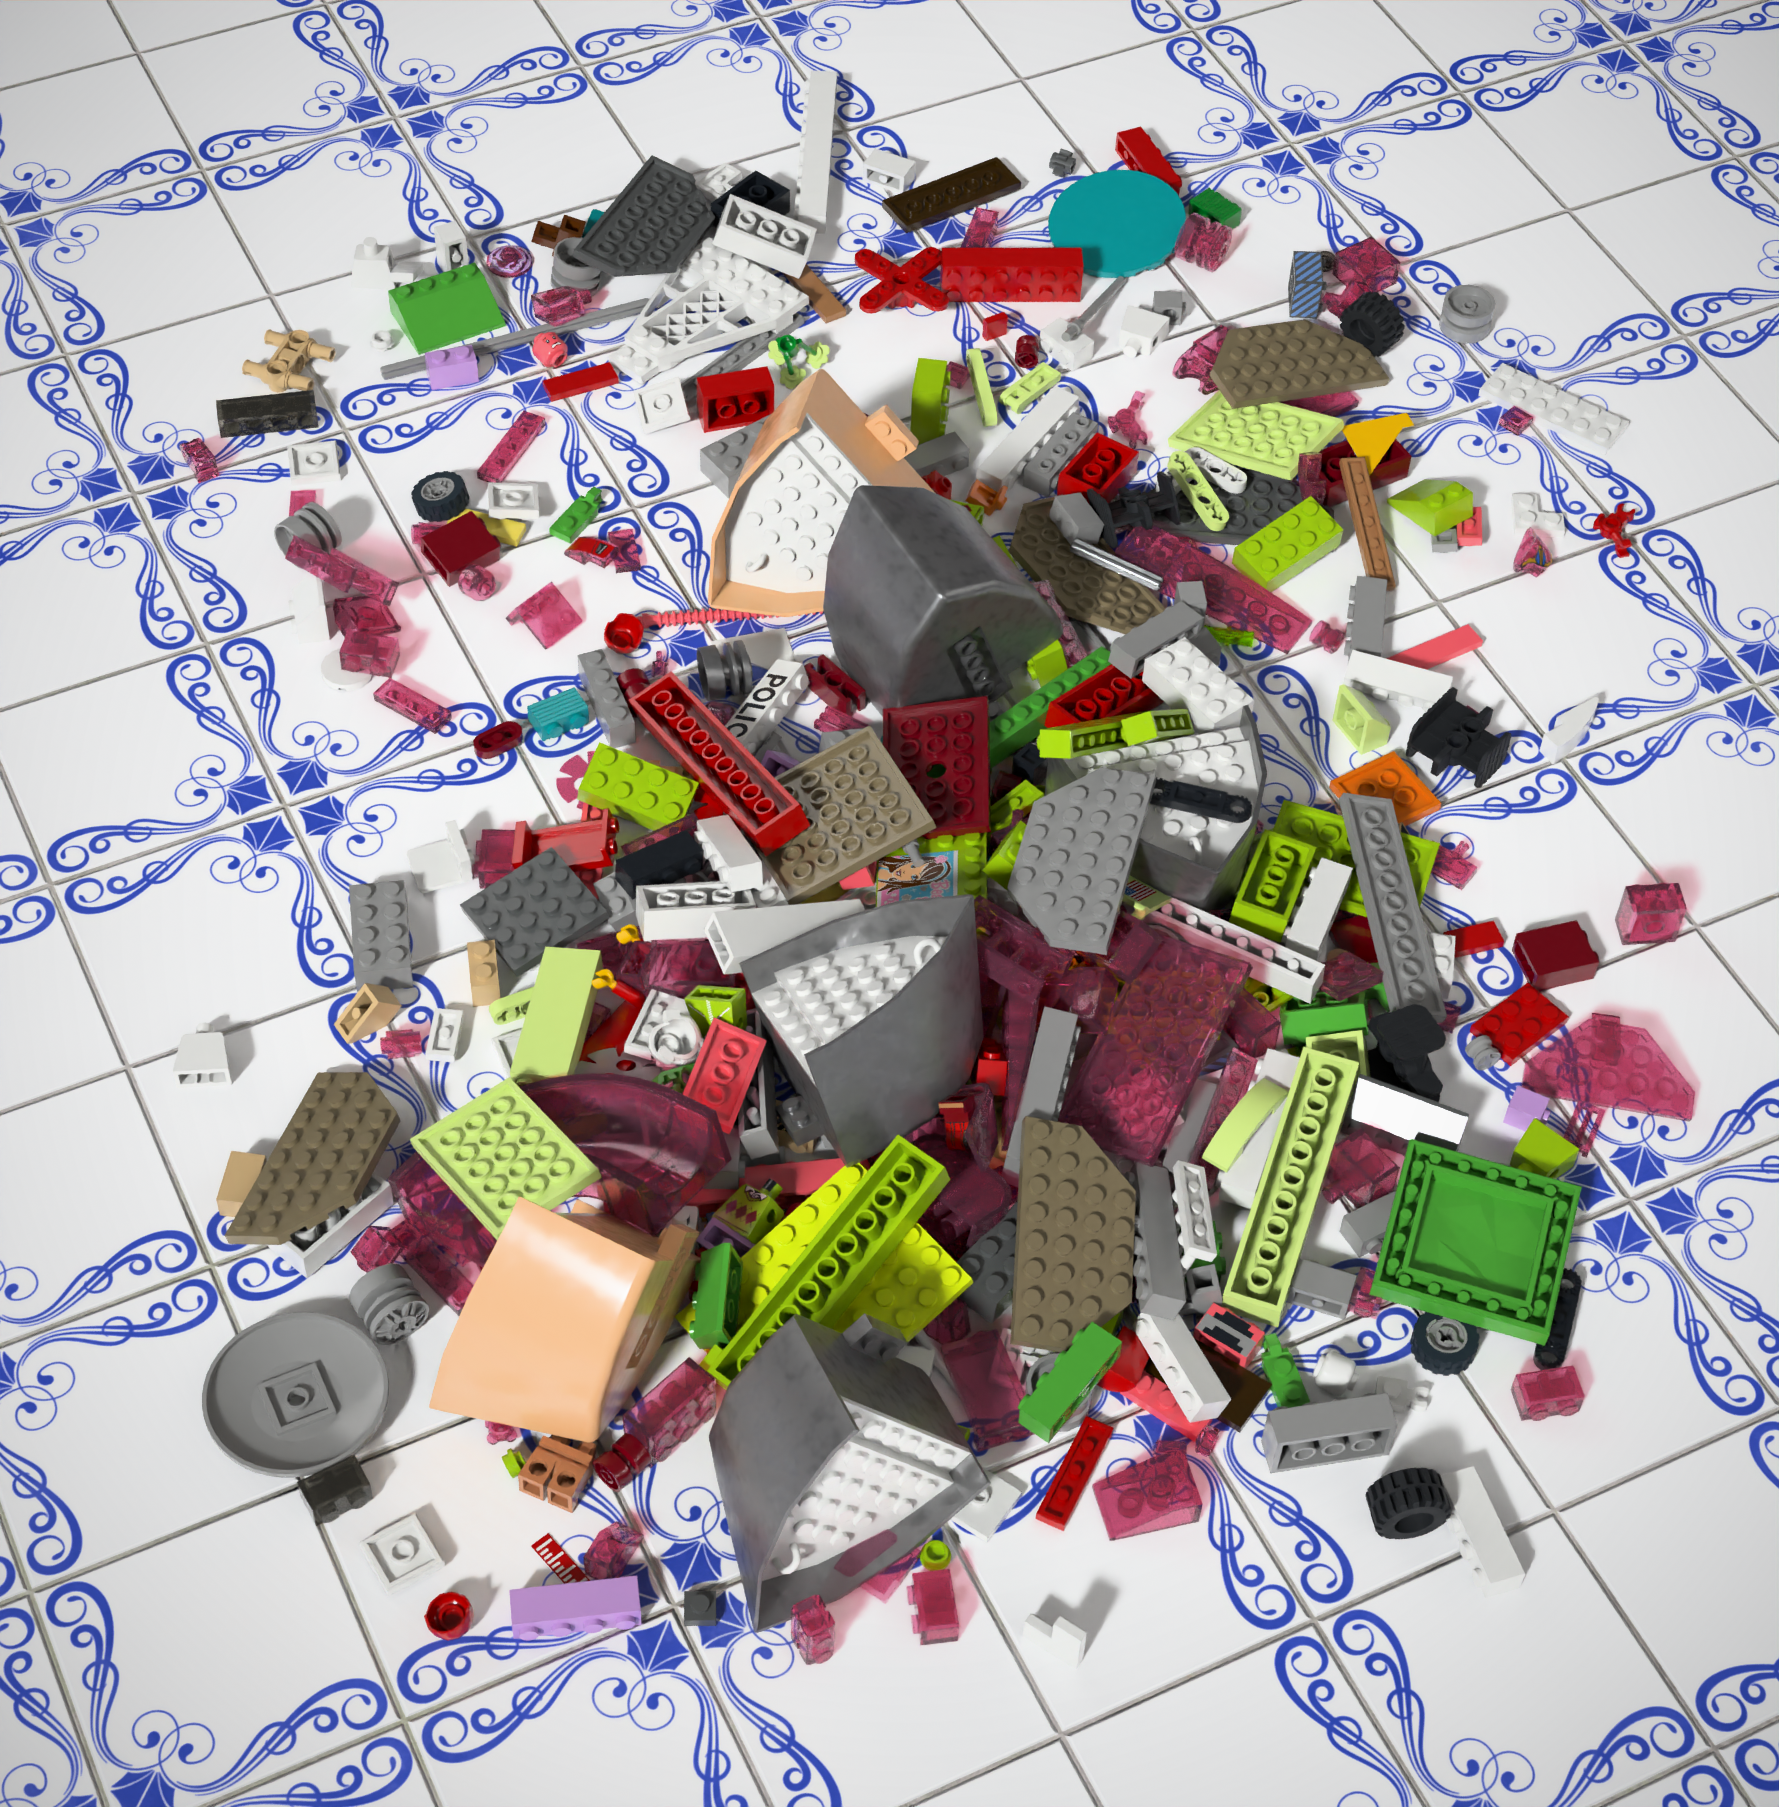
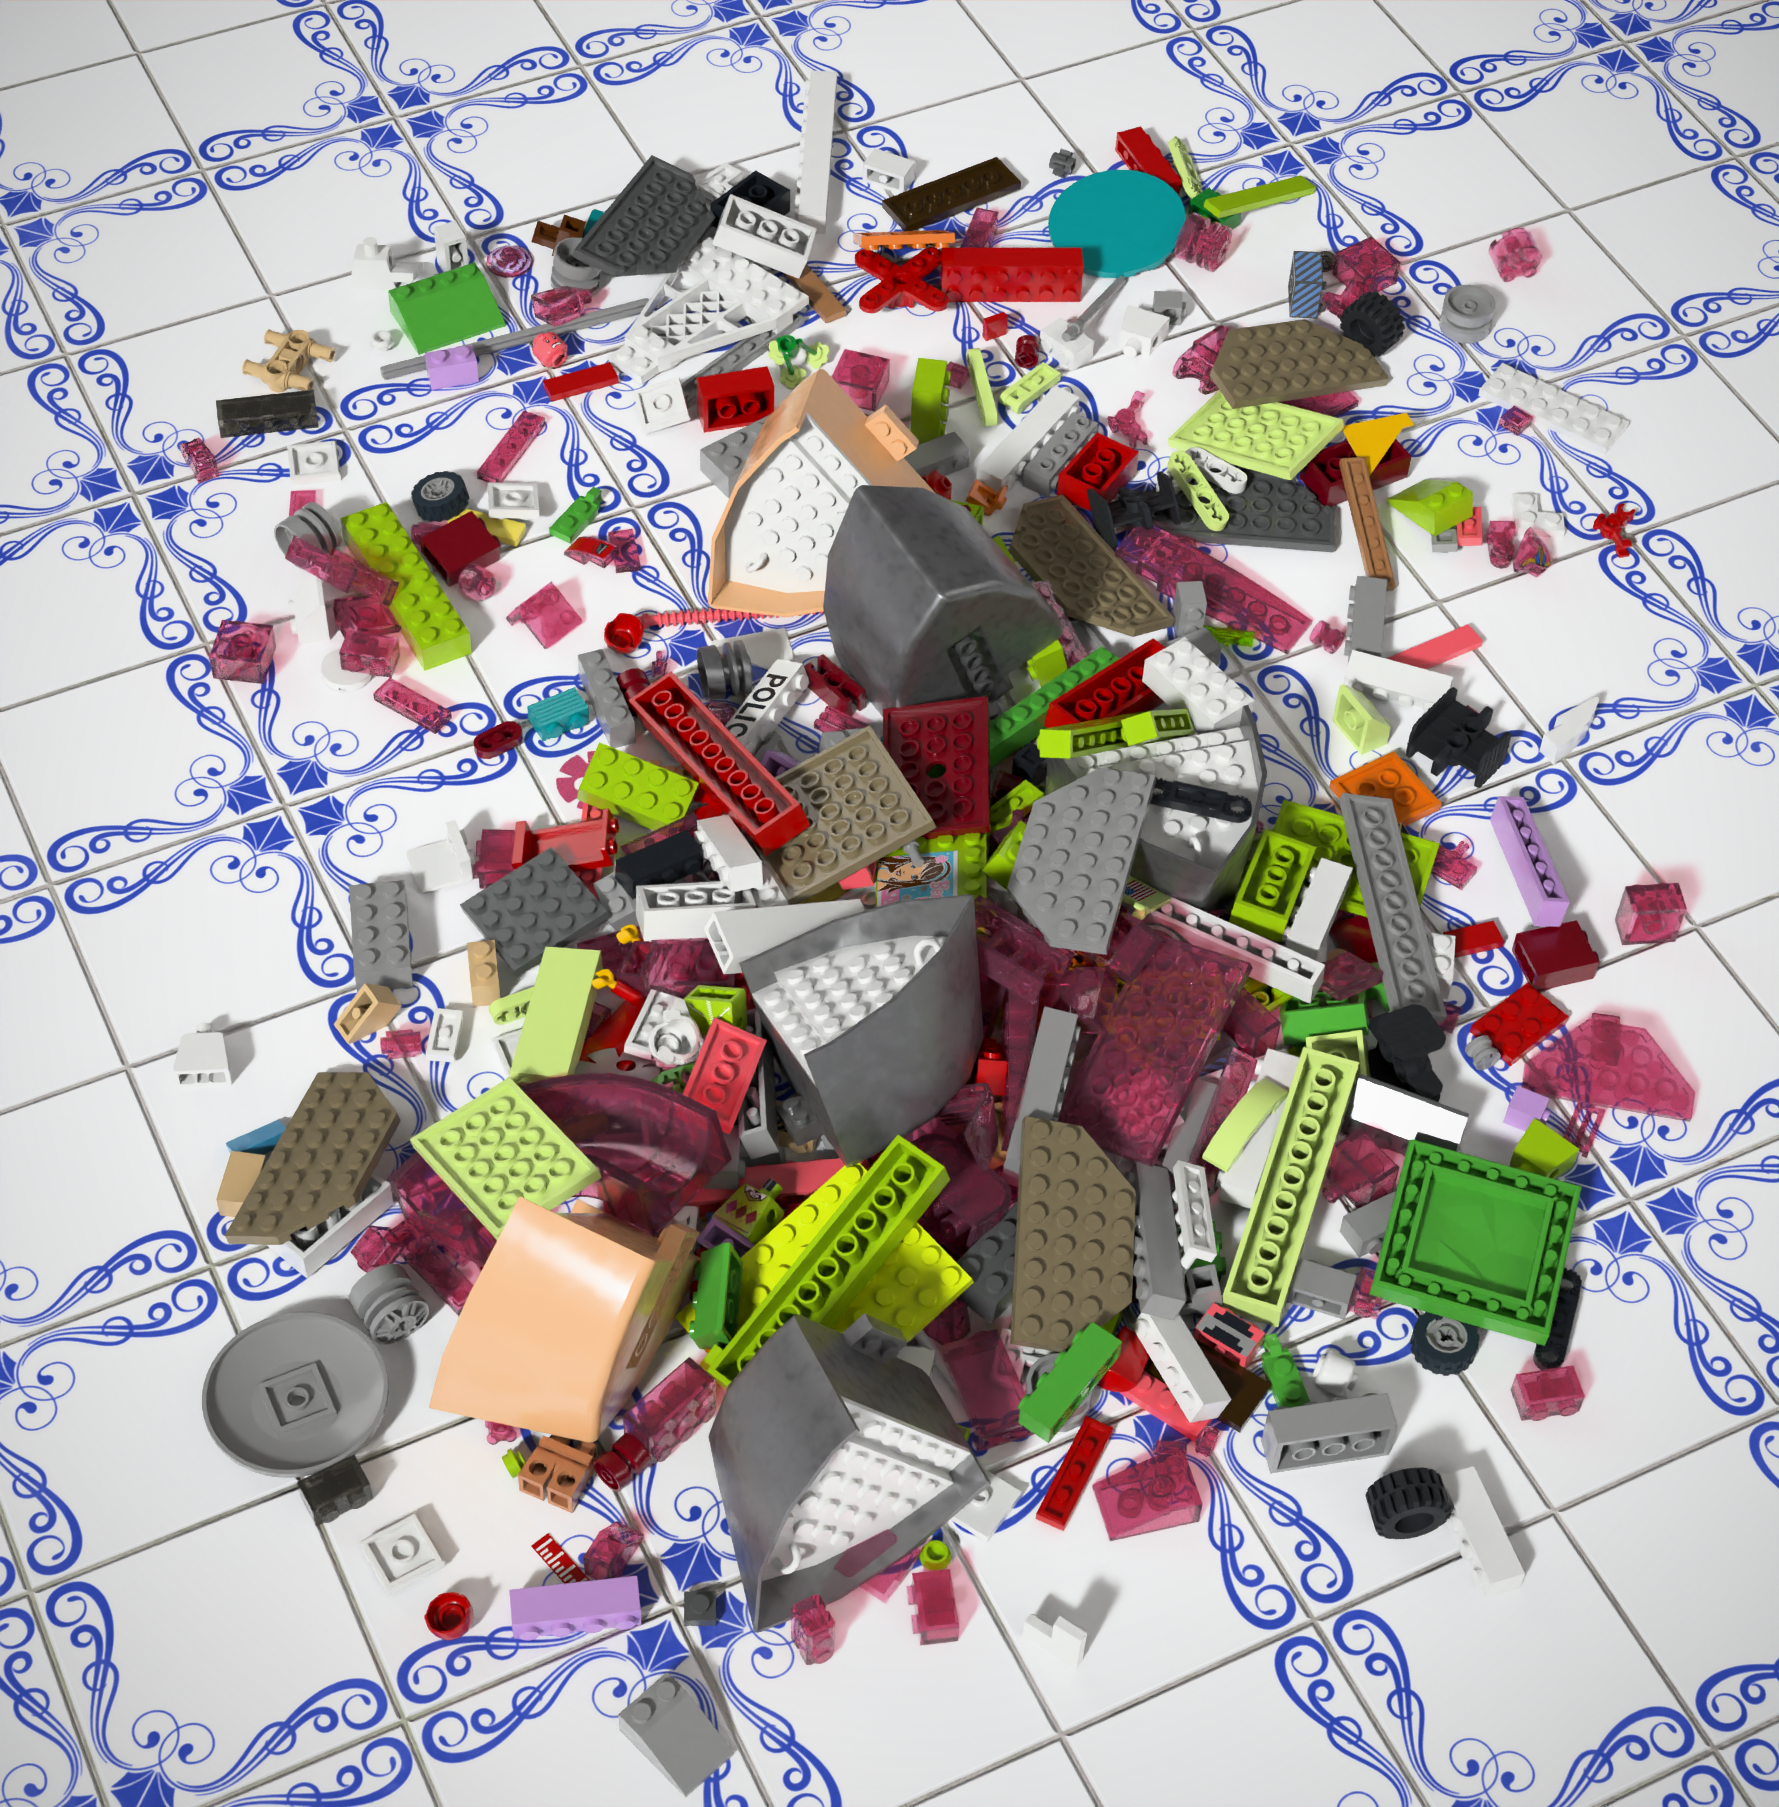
(242, 651): none -> clear pink brick
(259, 1140): none -> dark azure slope
(419, 604): none -> lime brick
(674, 1734): none -> light grey slope
(862, 377): none -> clear pink brick
(911, 239): none -> orange plate
(957, 1114): leg -> none
(1076, 518): light grey brick -> none
(1116, 564): axle -> none
(1157, 633): light grey brick -> none
(1184, 165): none -> yellowish green plate
(1259, 196): none -> lime tile
(1288, 545): lime brick -> none
(1308, 474): clear pink slope -> none
(1401, 1395): white plate -> none
(1500, 544): none -> clear pink leg
(1515, 254): none -> clear pink brick
(1529, 861): none -> lavender brick

